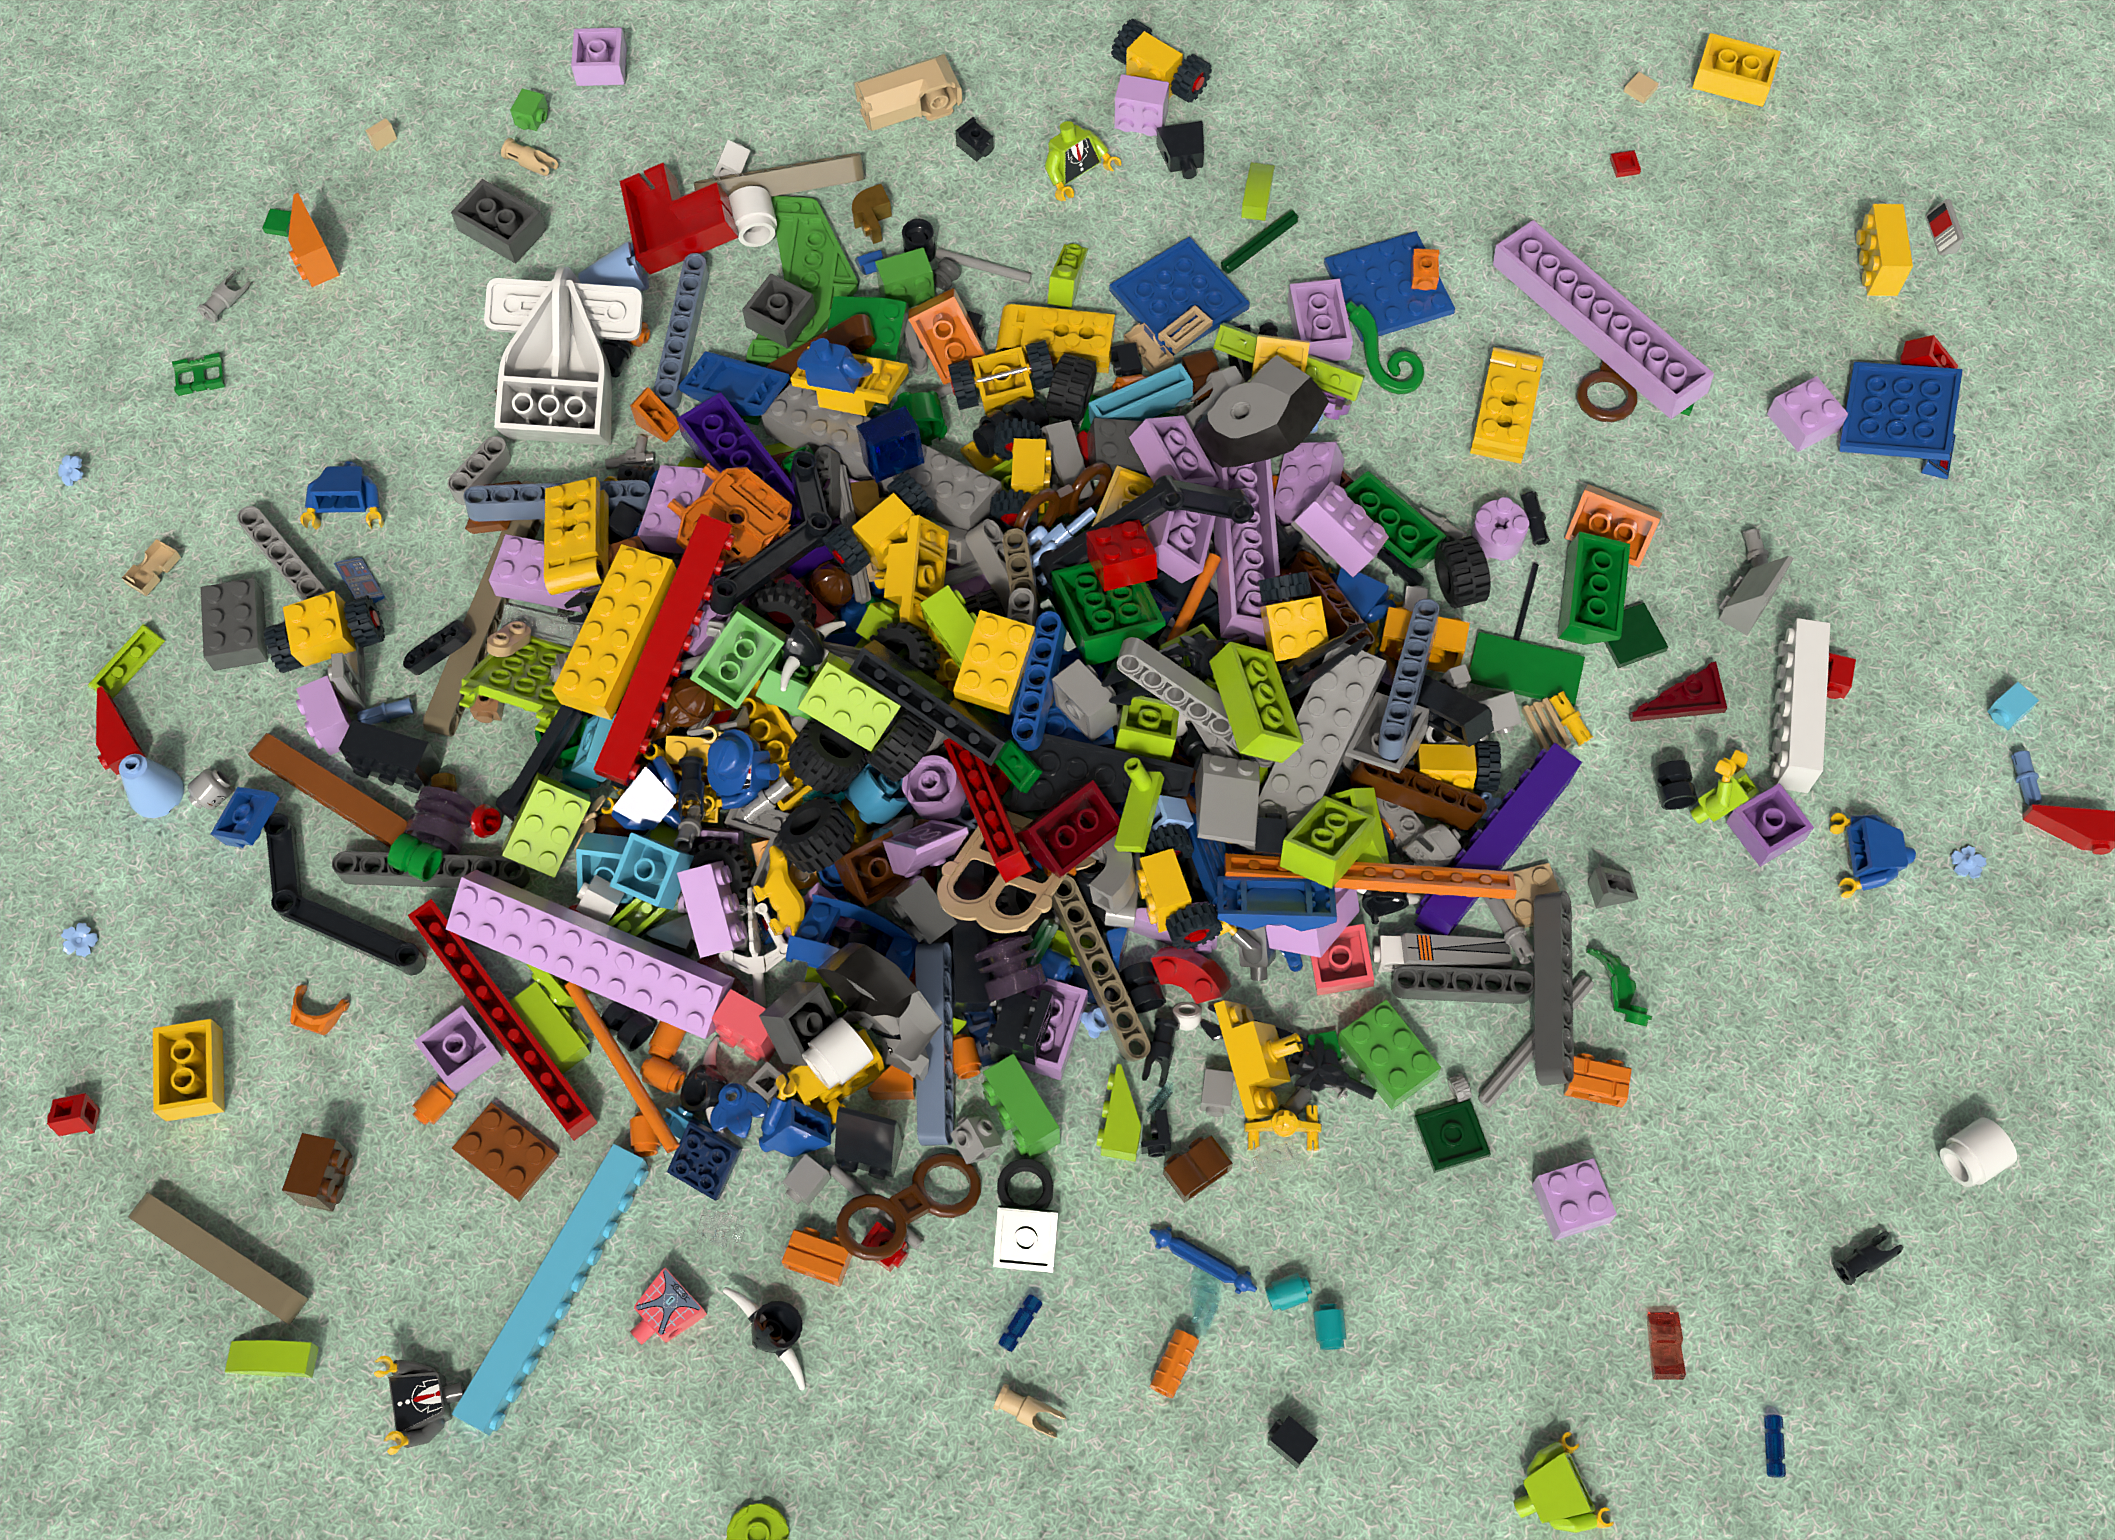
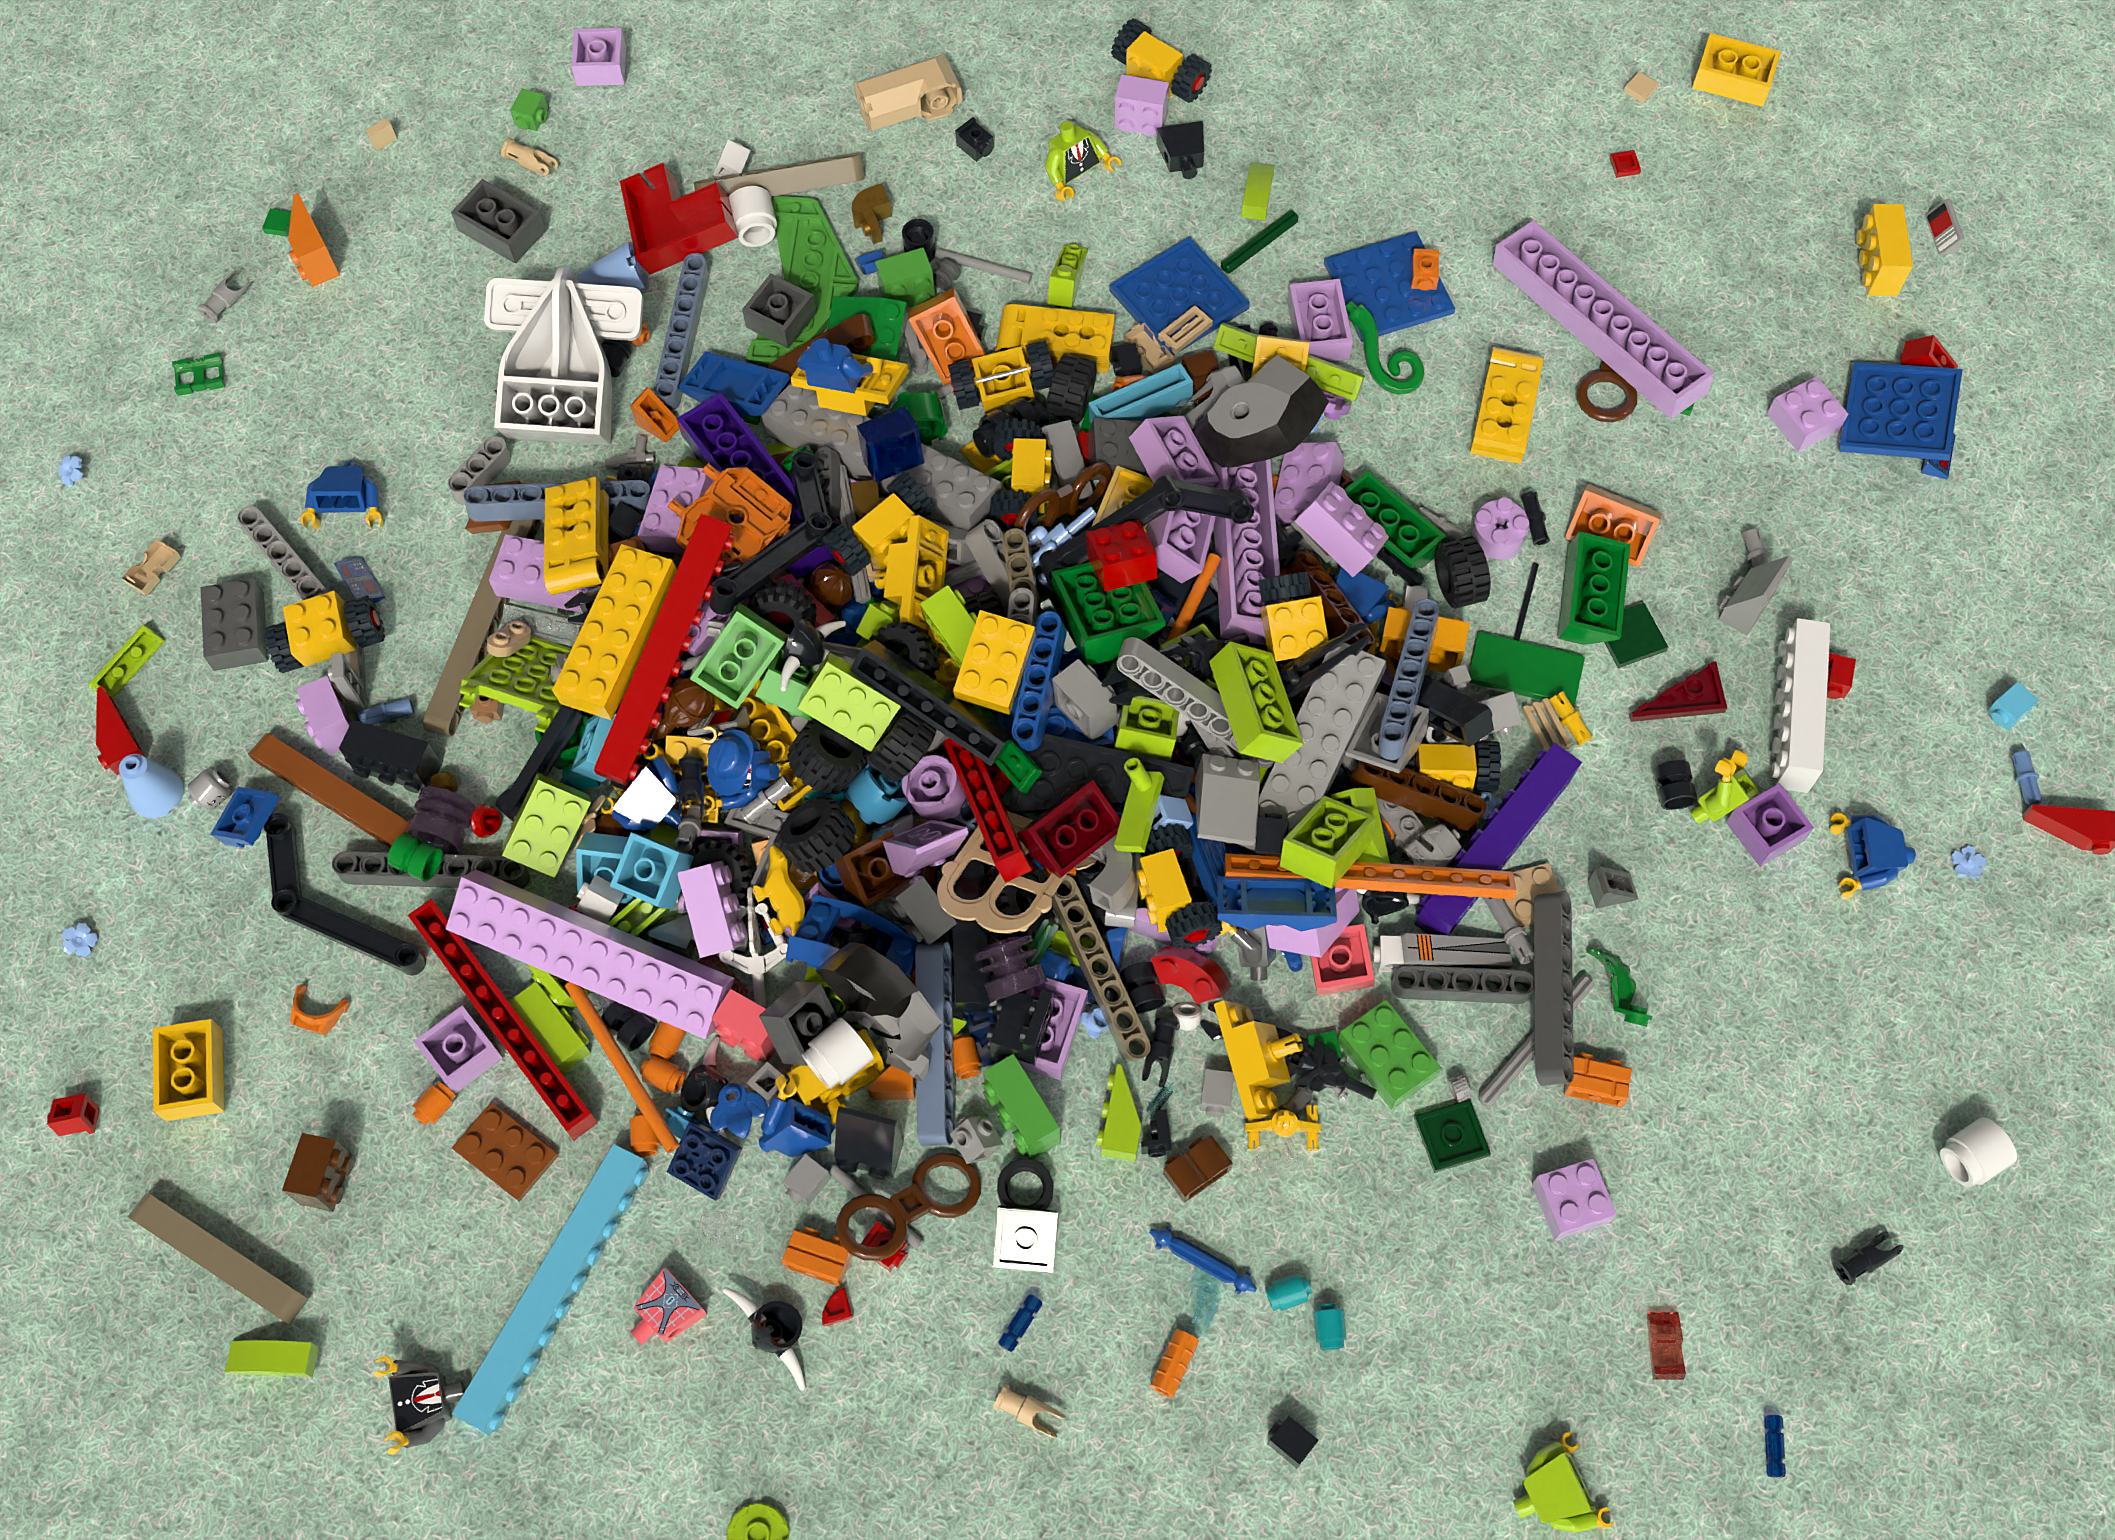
(427, 654): black beam -> none
(837, 1308): none -> red tile

